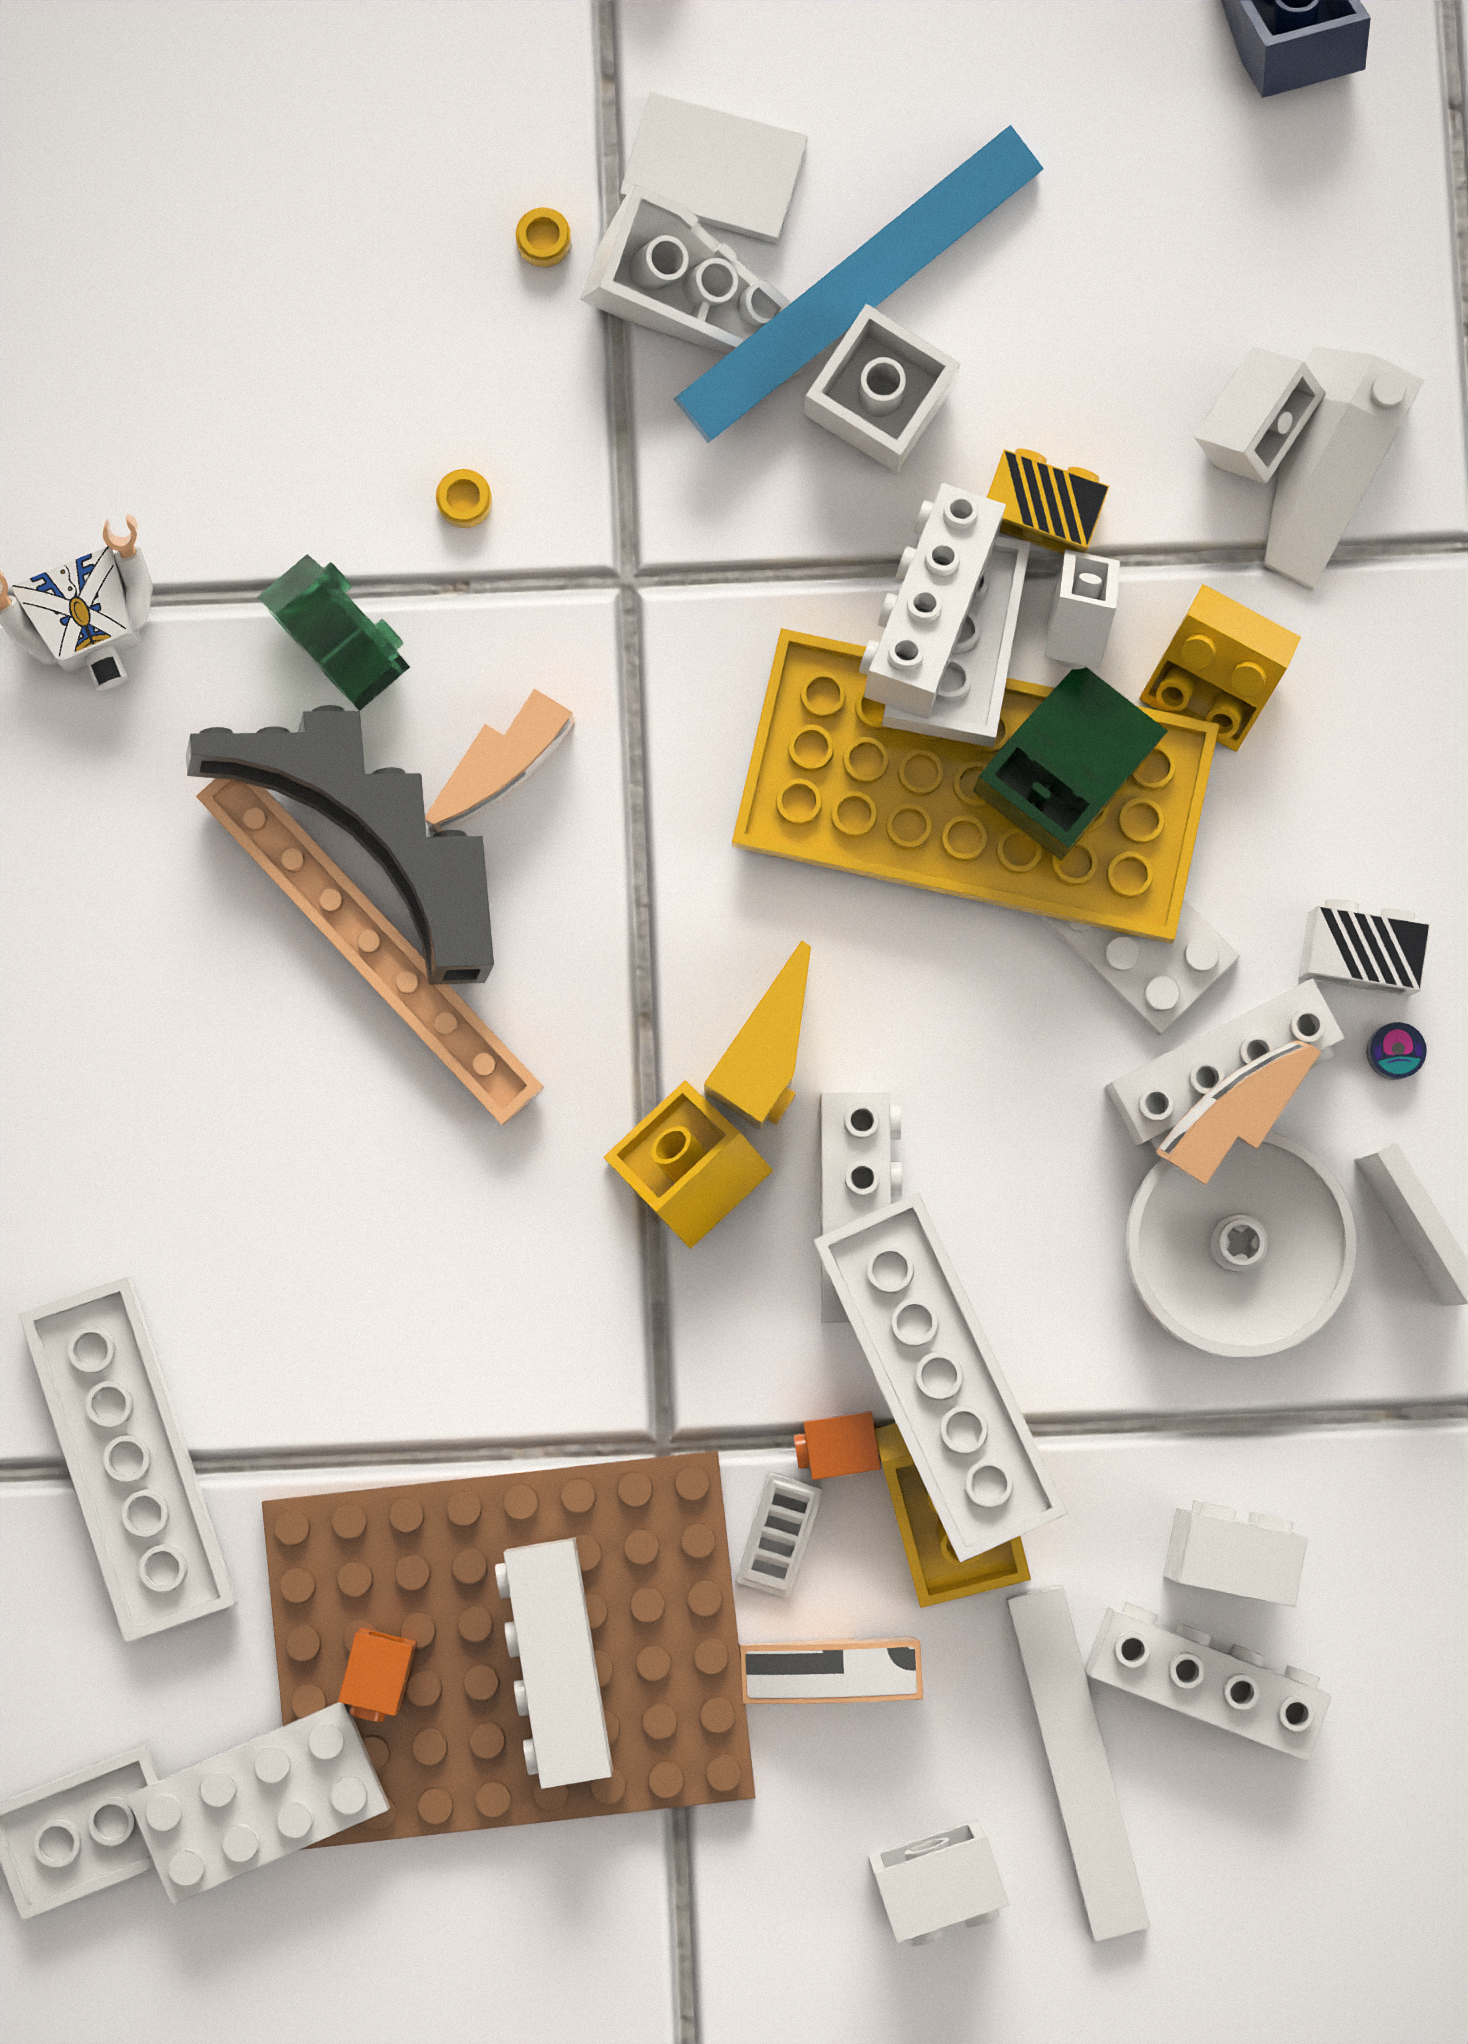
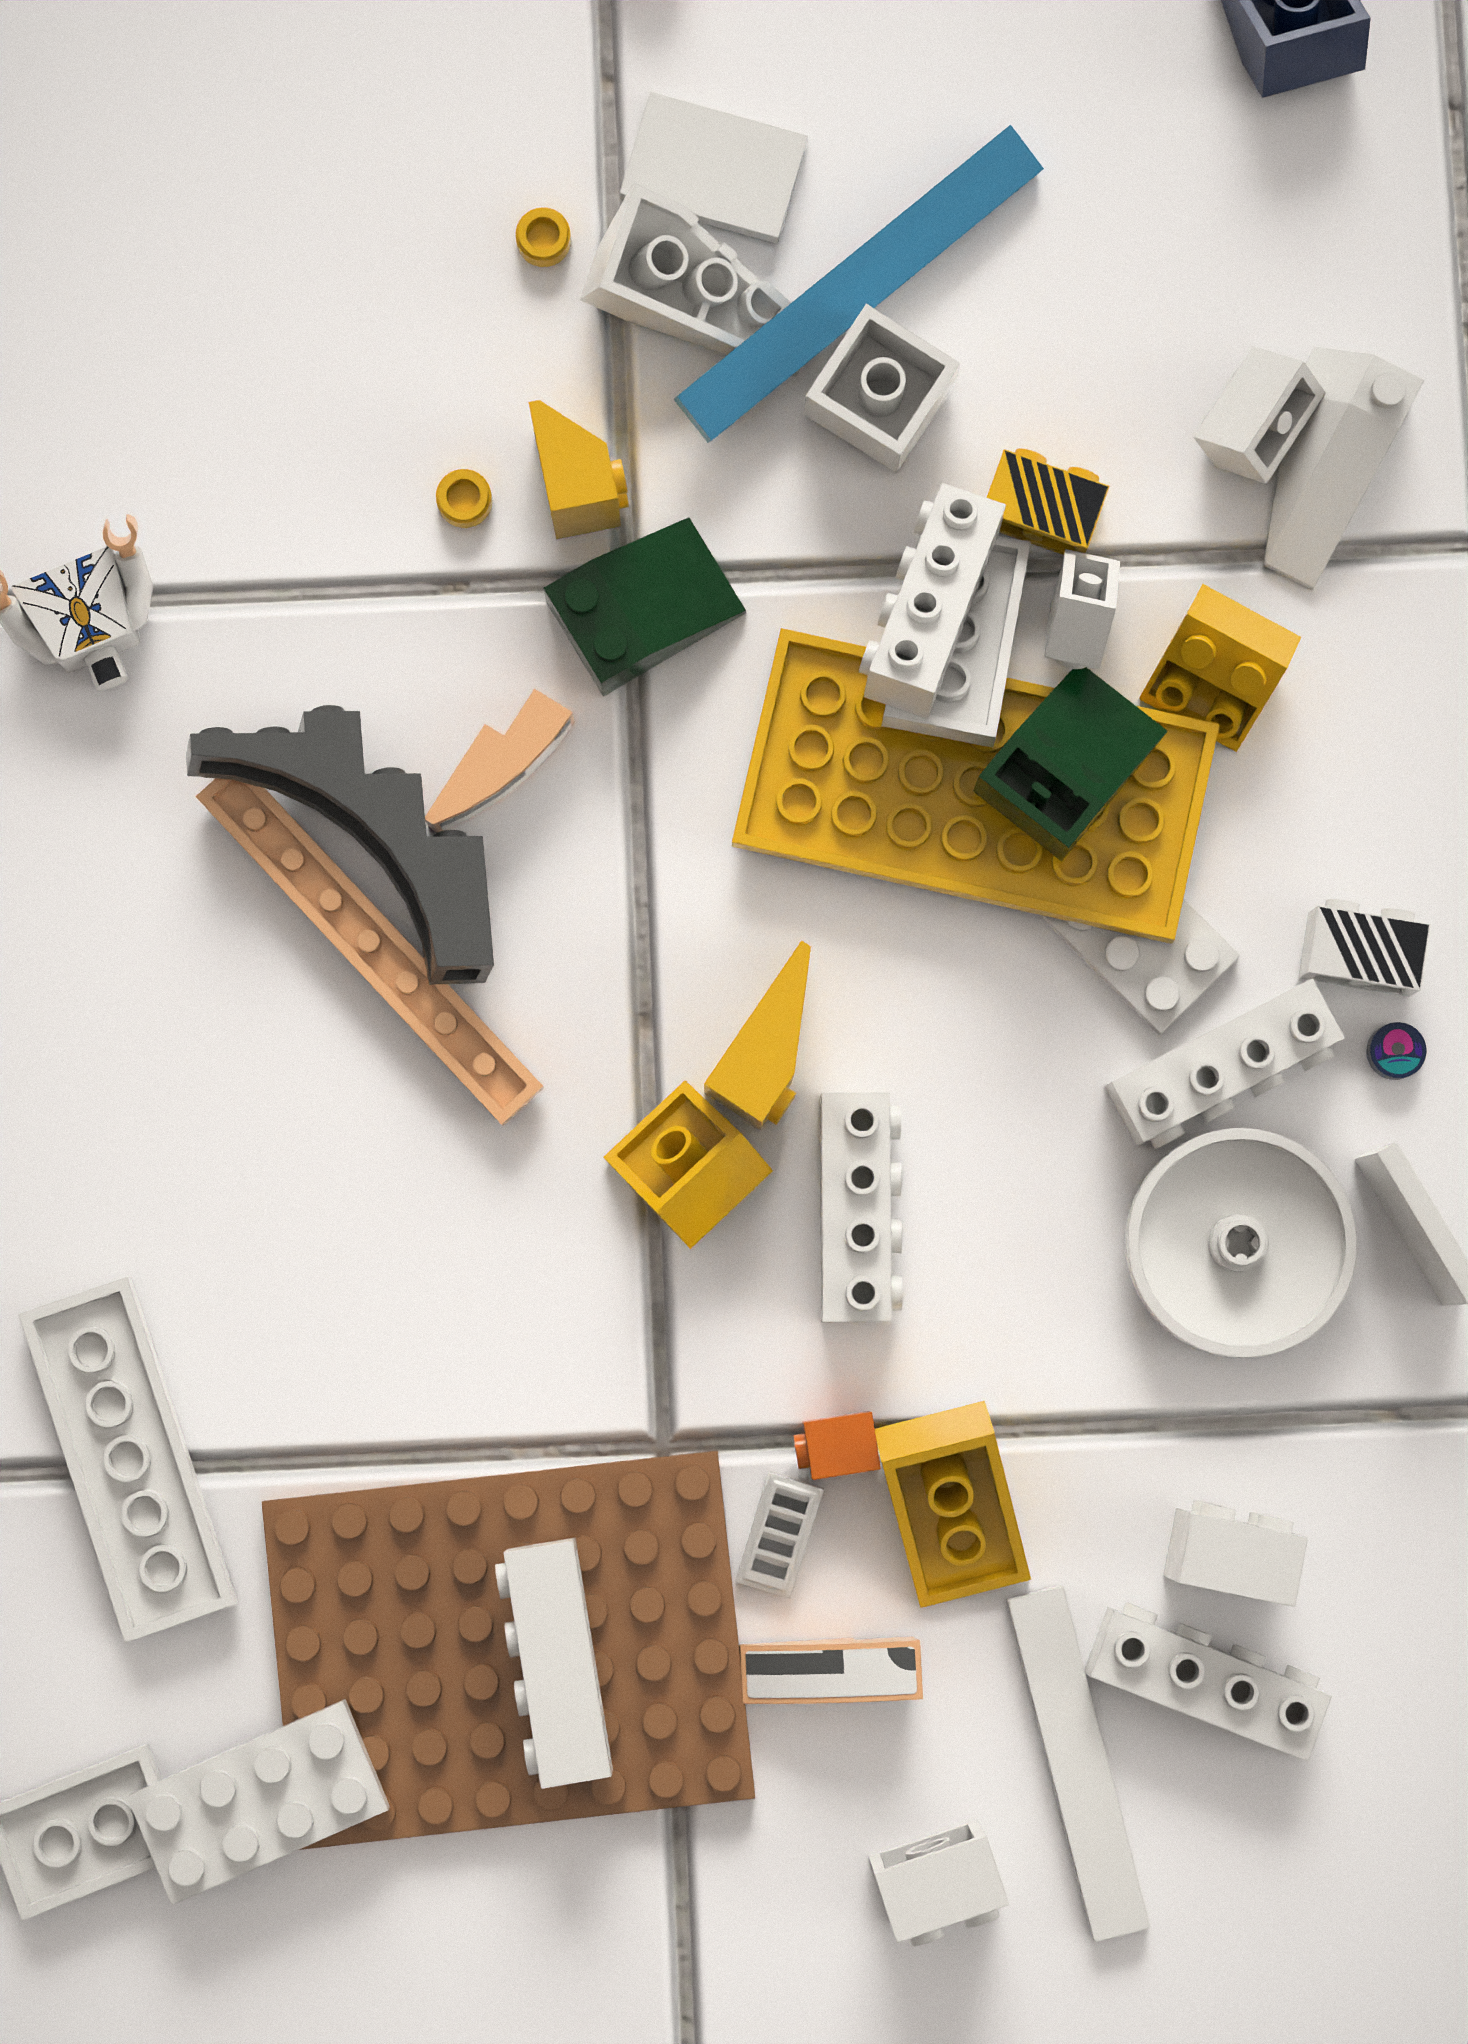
(333, 630): clear green brick -> none
(376, 1674): orange brick -> none
(577, 474): none -> yellow slope
(642, 603): none -> dark green slope
(940, 1377): white plate -> none
(1237, 1108): light nougat slope -> none

